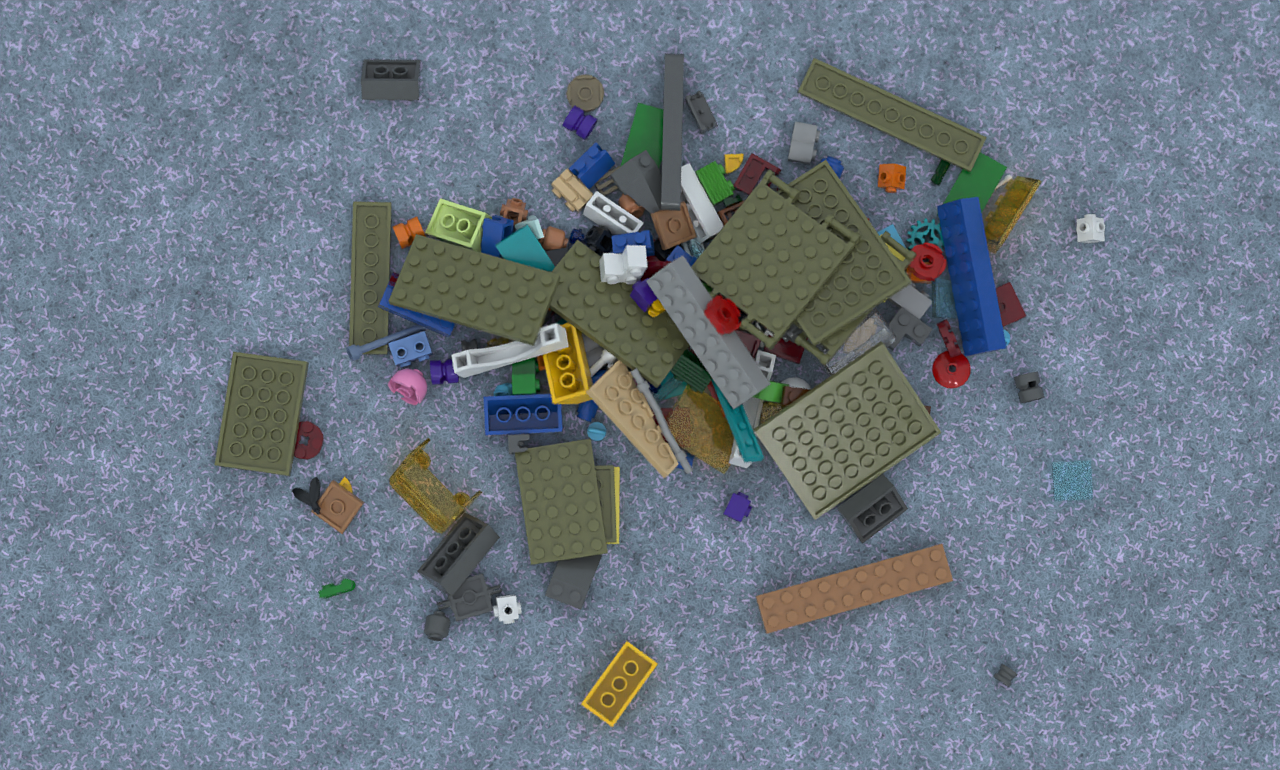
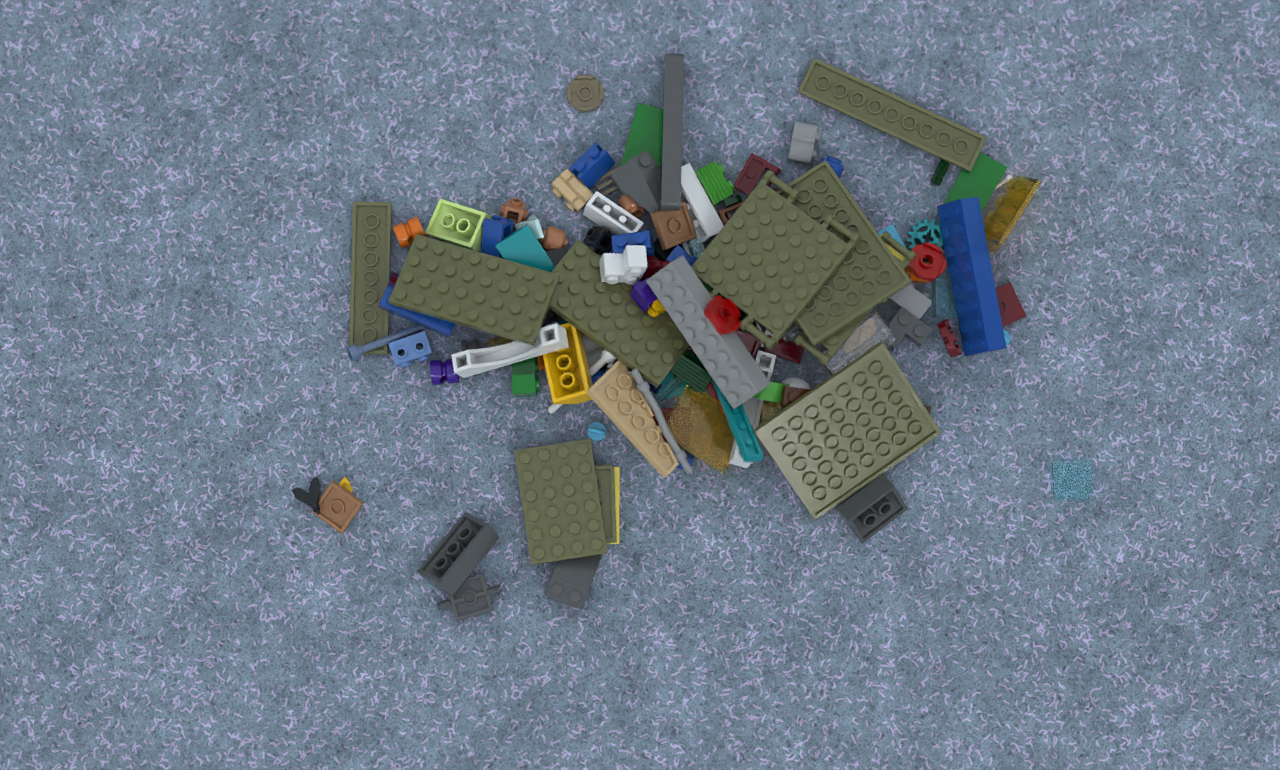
(261, 413): olive plate -> none
(315, 442): dark red plate -> none
(331, 590): green plate -> none
(390, 79): dark grey slope -> none
(409, 384): bright pink cylinder -> none
(426, 493): clear yellow windscreen -> none
(437, 626): dark grey head -> none
(503, 390): medium azure tile -> none
(503, 602): white brick -> none
(514, 442): dark grey hinge -> none
(522, 414): blue slope -> none
(576, 235): clear blue plate -> none
(578, 121): dark purple wheel -> none
(587, 410): blue brick -> none
(619, 684): yellow brick -> none
(701, 112): dark grey hinge -> none
(732, 162): yellow tile -> none
(738, 507): dark purple brick -> none
(854, 588): medium nougat brick -> none
(891, 177): orange brick -> none
(951, 379): red dish -> none
(1005, 675): dark grey wheel -> none
(1030, 394): dark grey wheel -> none
(1090, 229): white brick -> none

